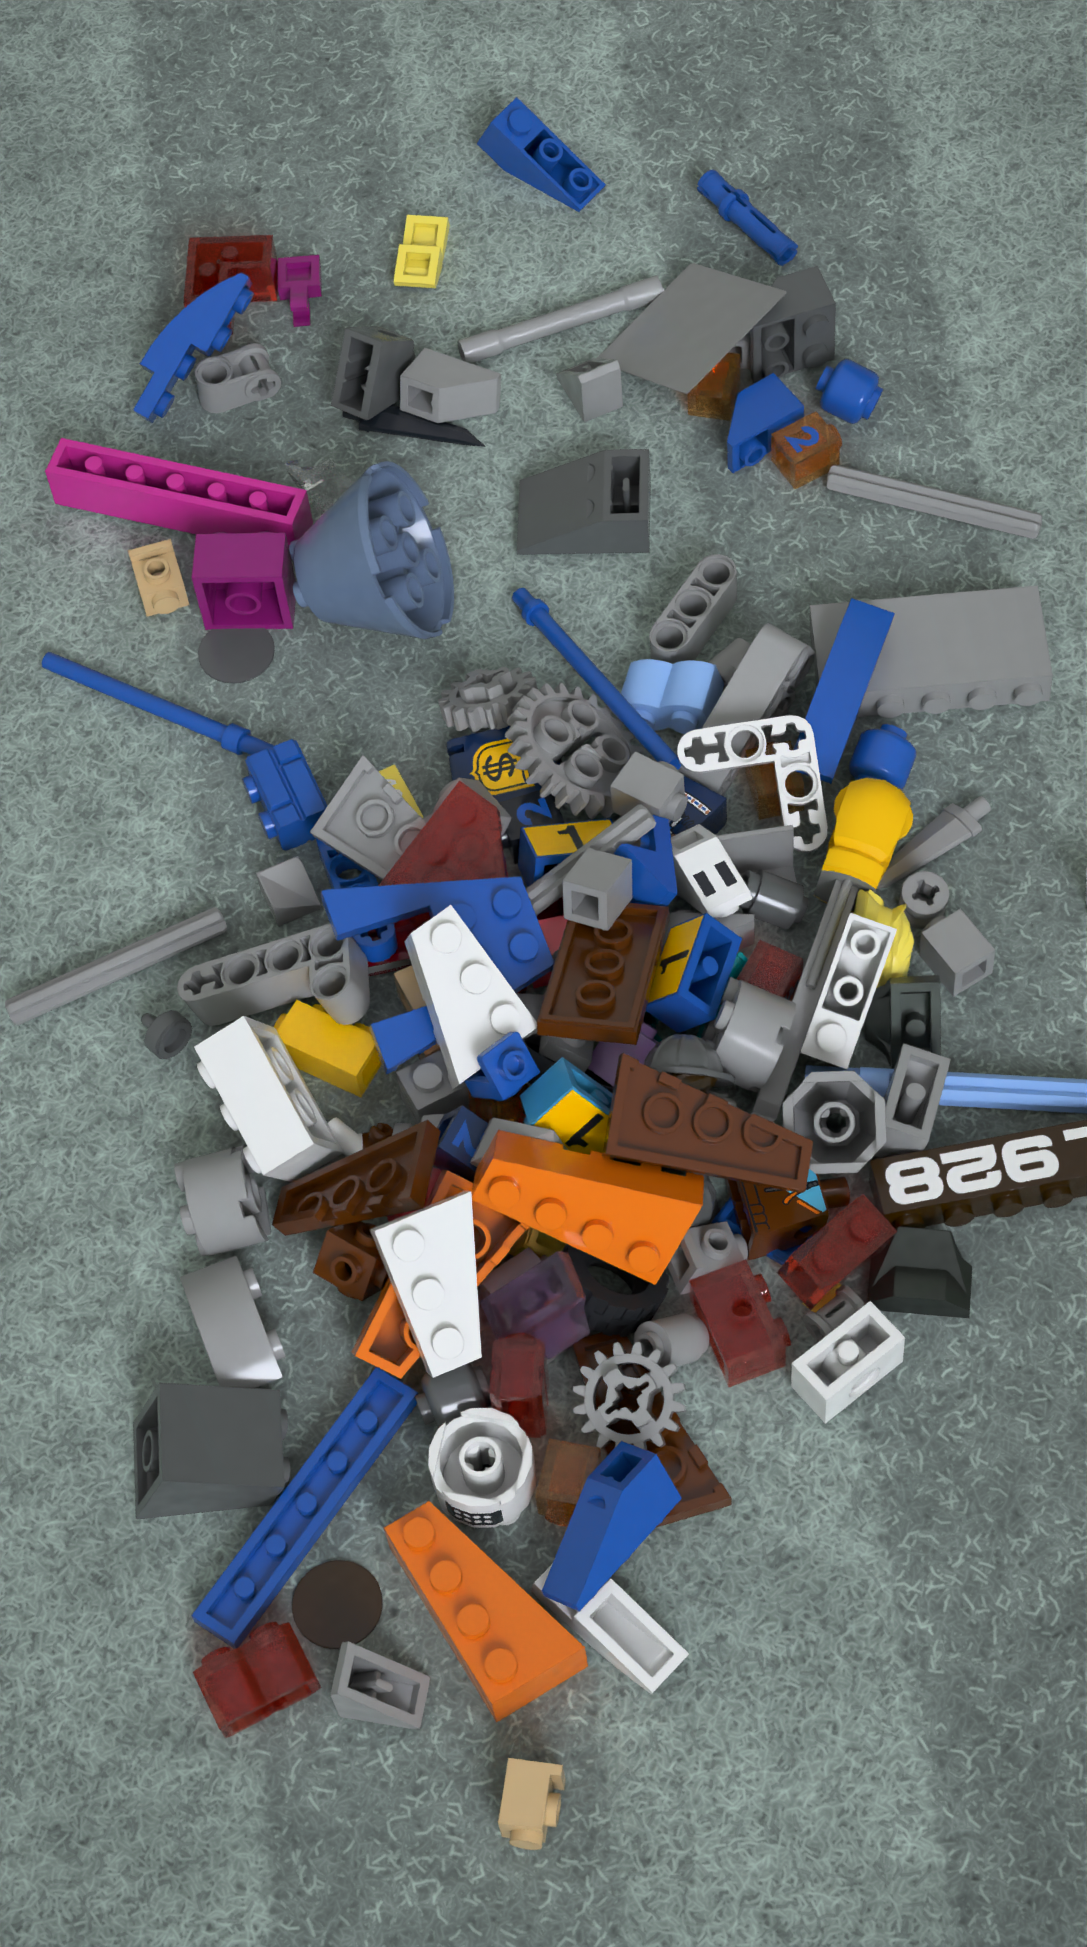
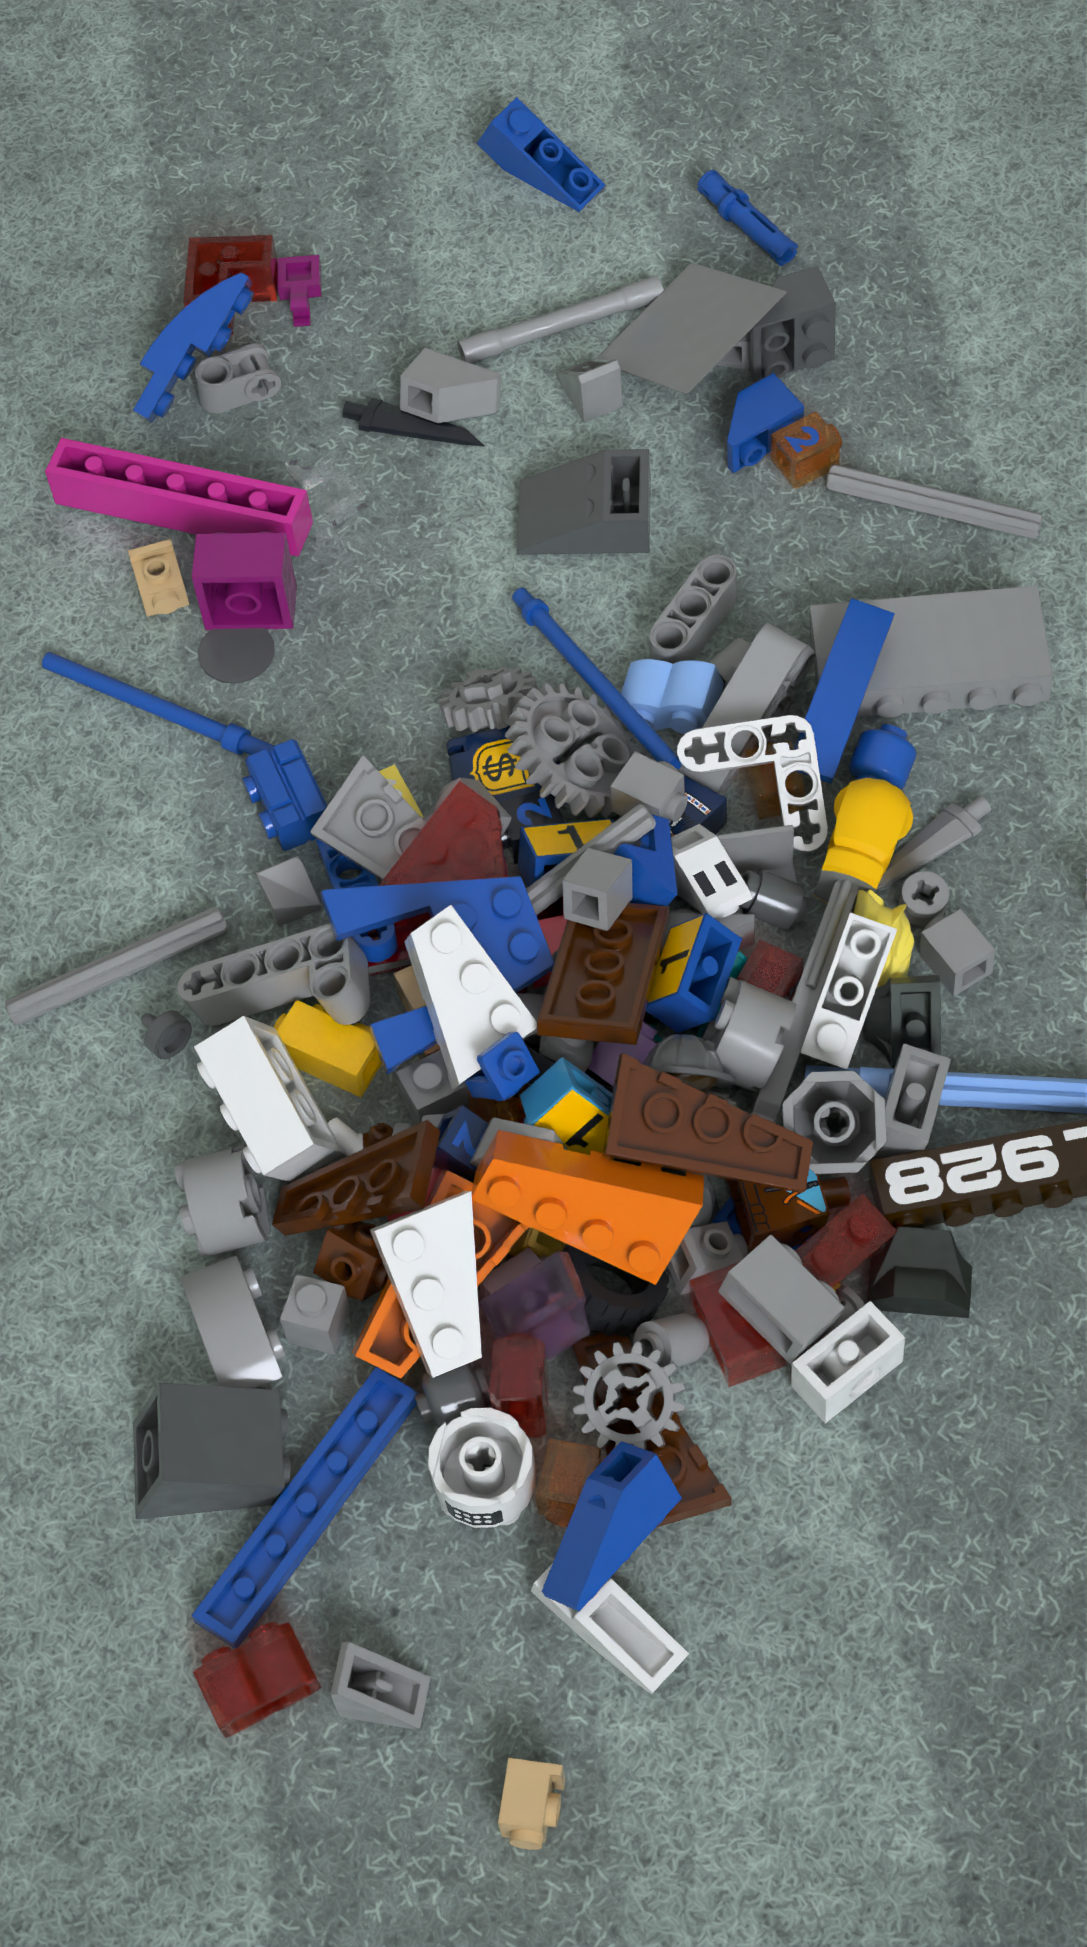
(315, 1314): none -> light grey brick
(337, 1604): dark brown piece -> none
(370, 370): dark grey torso -> none
(376, 559): sand blue cone -> none
(422, 251): light yellow slope -> none
(489, 1621): orange wedge -> none
(717, 391): clear orange brick -> none
(781, 1298): none -> light grey brick
(849, 391): blue head -> none

